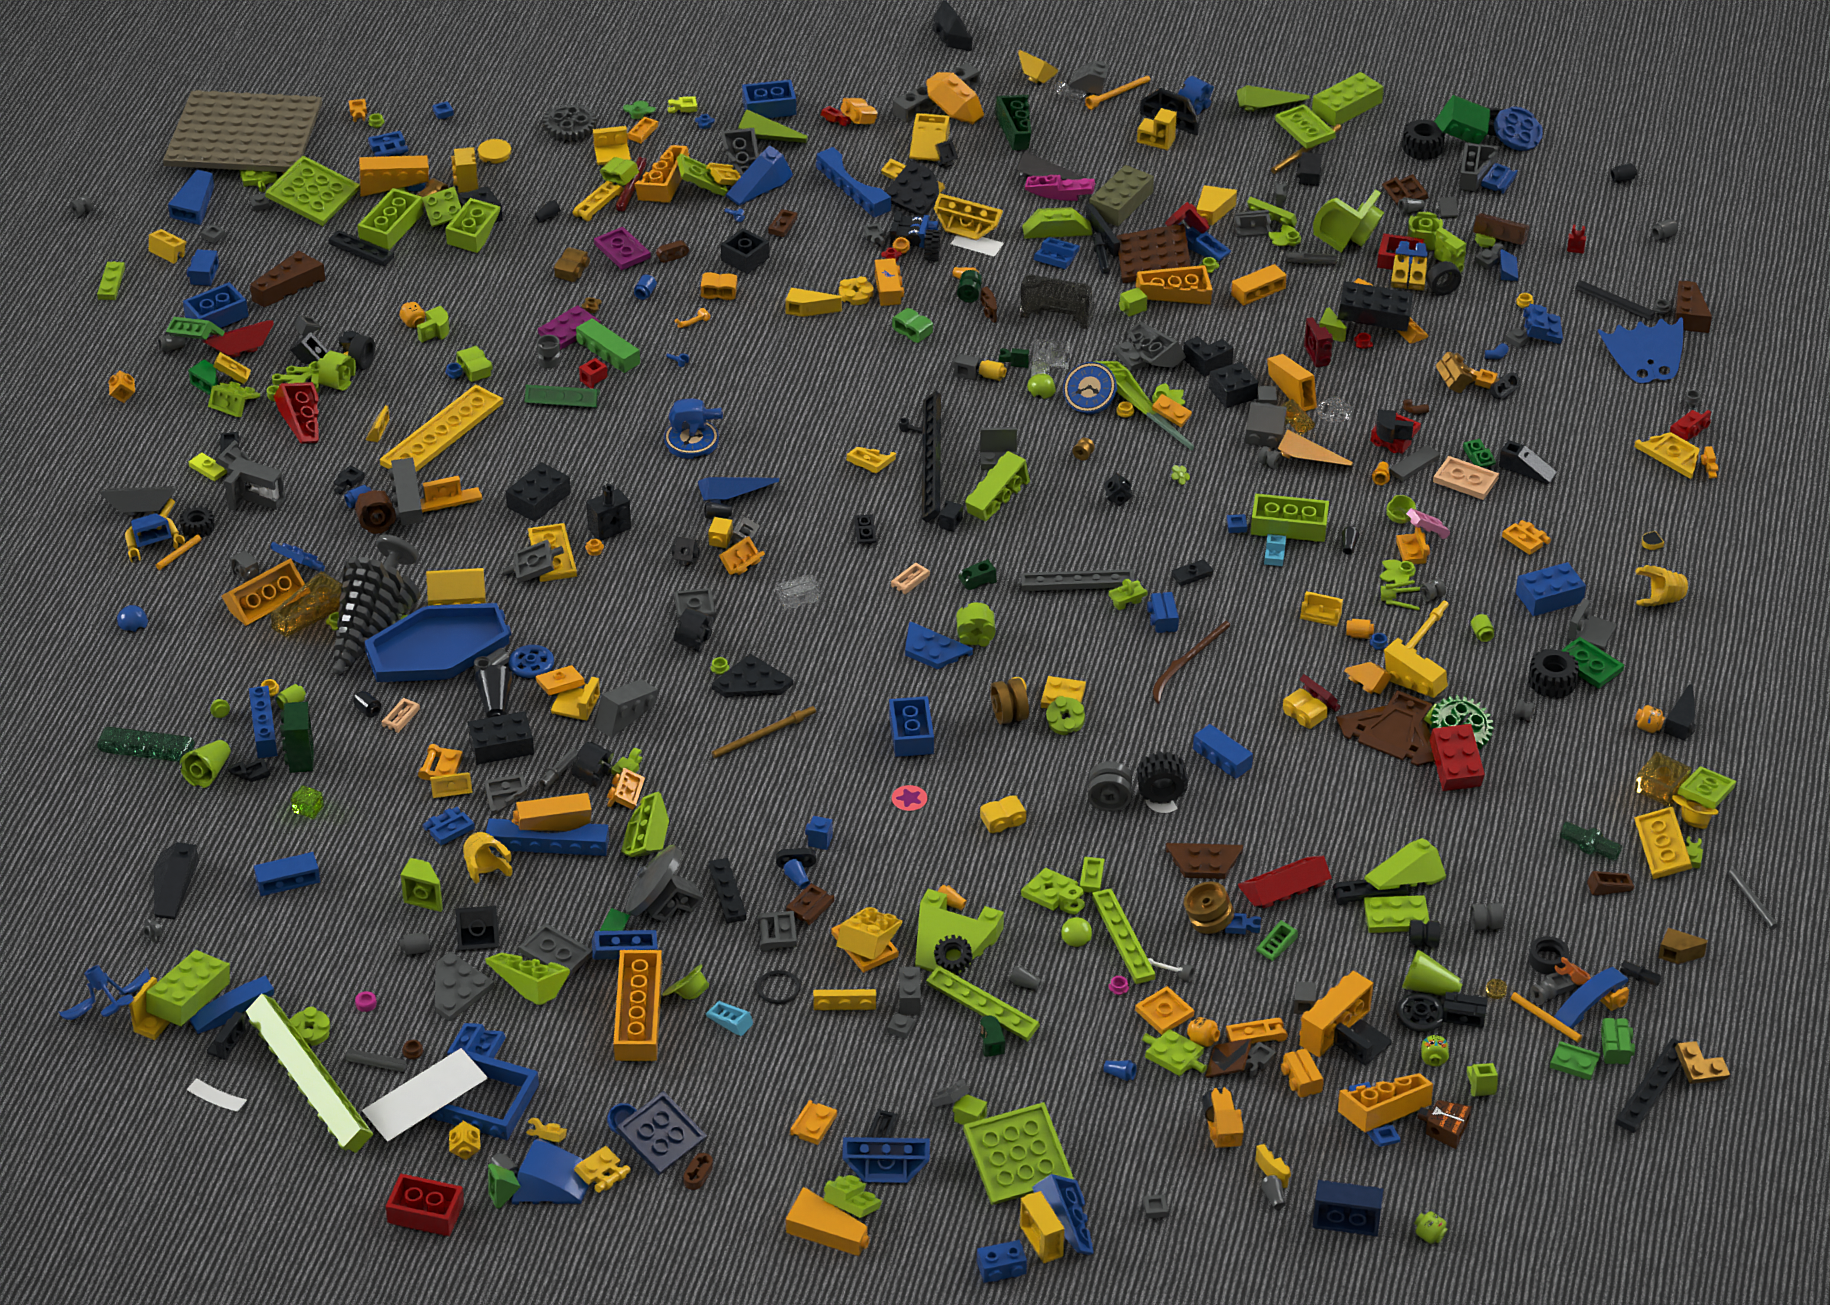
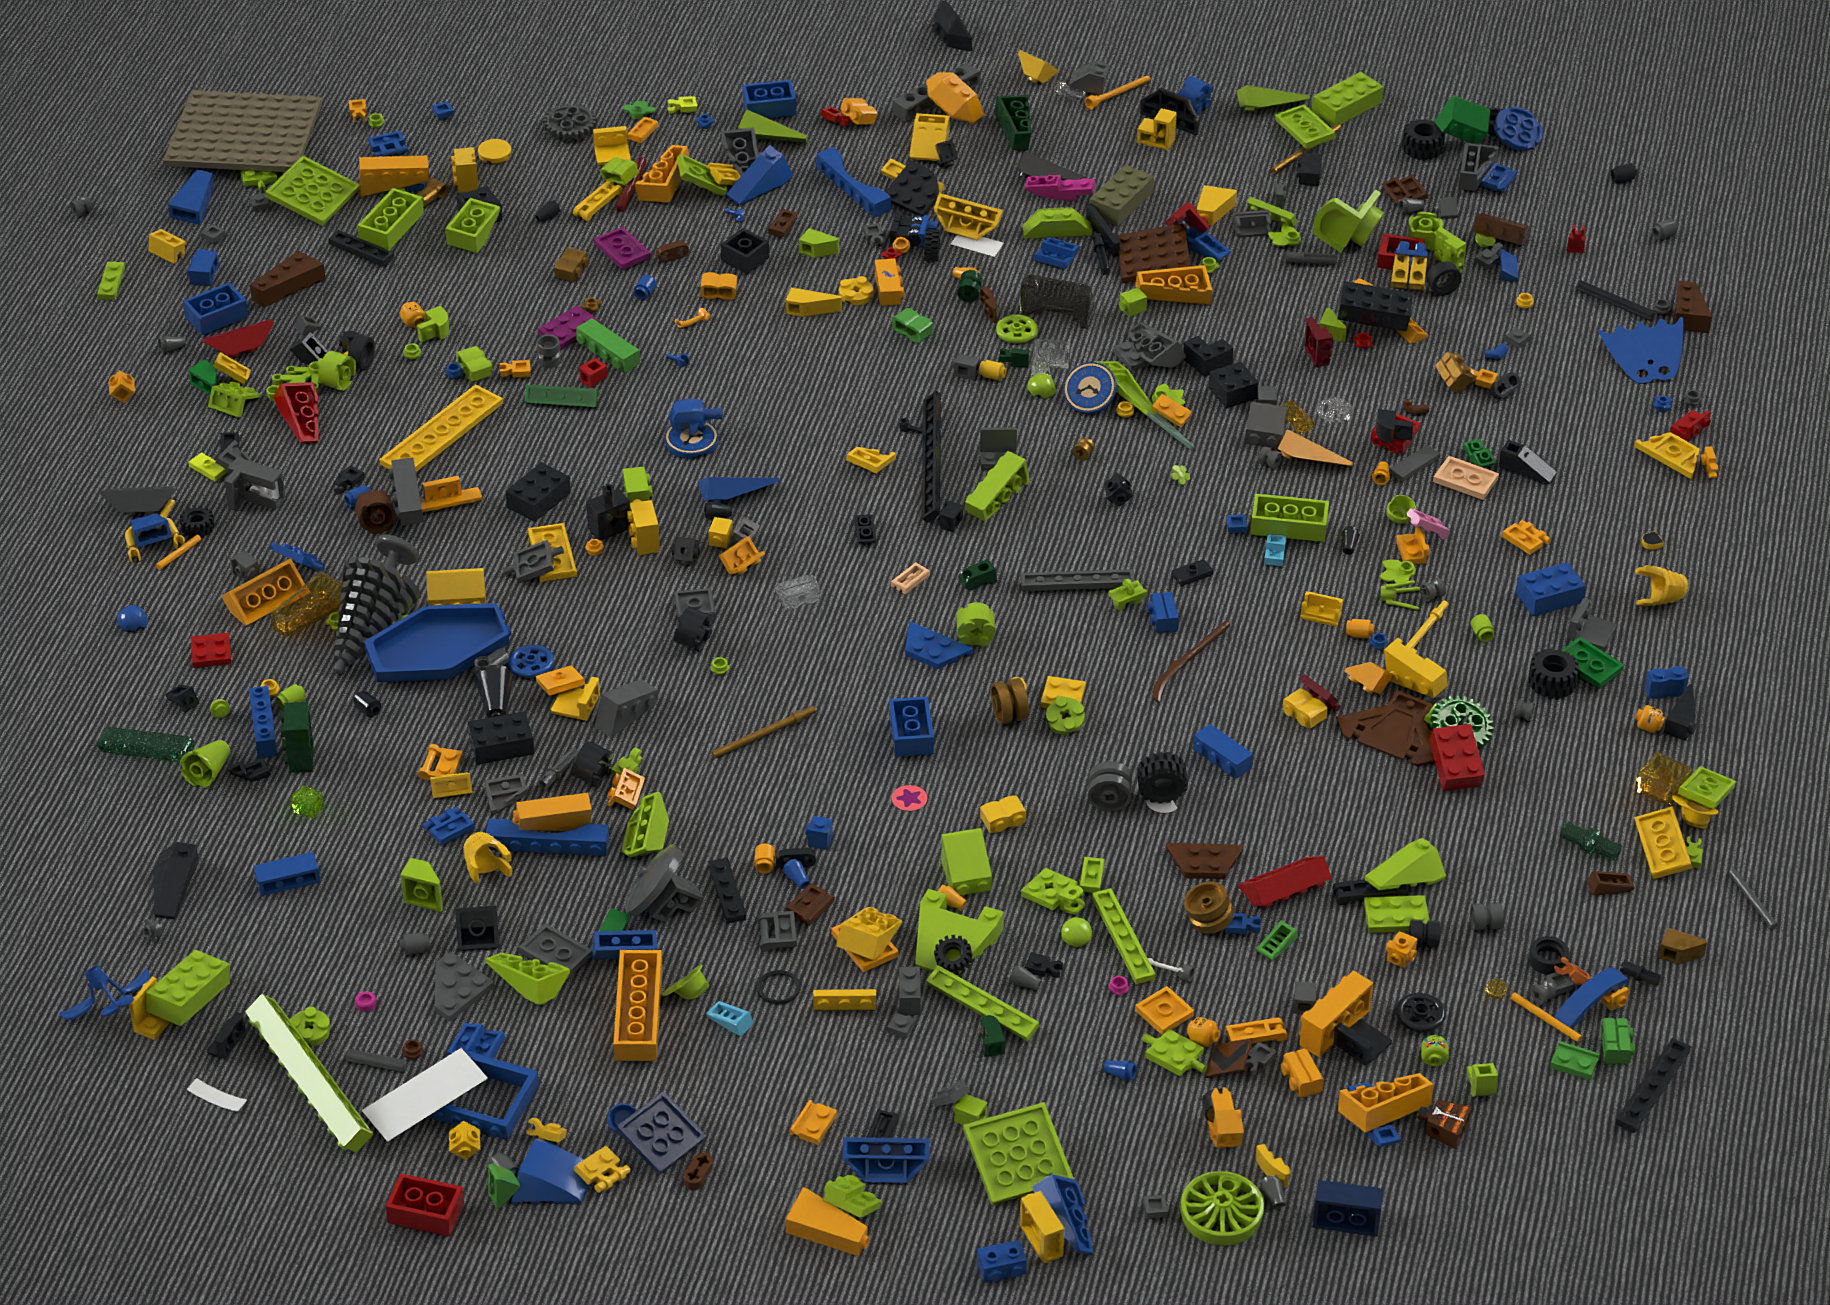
(184, 696): none -> black bracket
(193, 328): bright green fence -> none
(211, 650): none -> red plate
(234, 1001): blue slope -> none
(379, 425): yellow slope -> none
(403, 717): light nougat tile -> none
(412, 351): none -> lime plate
(442, 206): lime bracket -> none
(518, 368): none -> light orange plate
(636, 484): none -> lime brick
(643, 527): none -> yellow brick
(752, 678): black plate -> none
(764, 858): none -> light orange brick
(818, 244): none -> lime slope
(966, 861): none -> lime slope
(1016, 329): none -> lime plate
(1041, 964): none -> black plate
(1222, 1206): none -> lime piece
(1258, 284): light orange brick -> none
(1293, 381): light orange slope -> none
(1401, 949): none -> light orange brick
(1430, 977): lime cone -> none
(1430, 1227): lime head -> none
(1465, 1009): black brick -> none
(1542, 325): blue plate -> none
(1662, 403): none -> blue plate
(1666, 682): none -> blue brick
(1698, 1068): pearl gold plate -> none

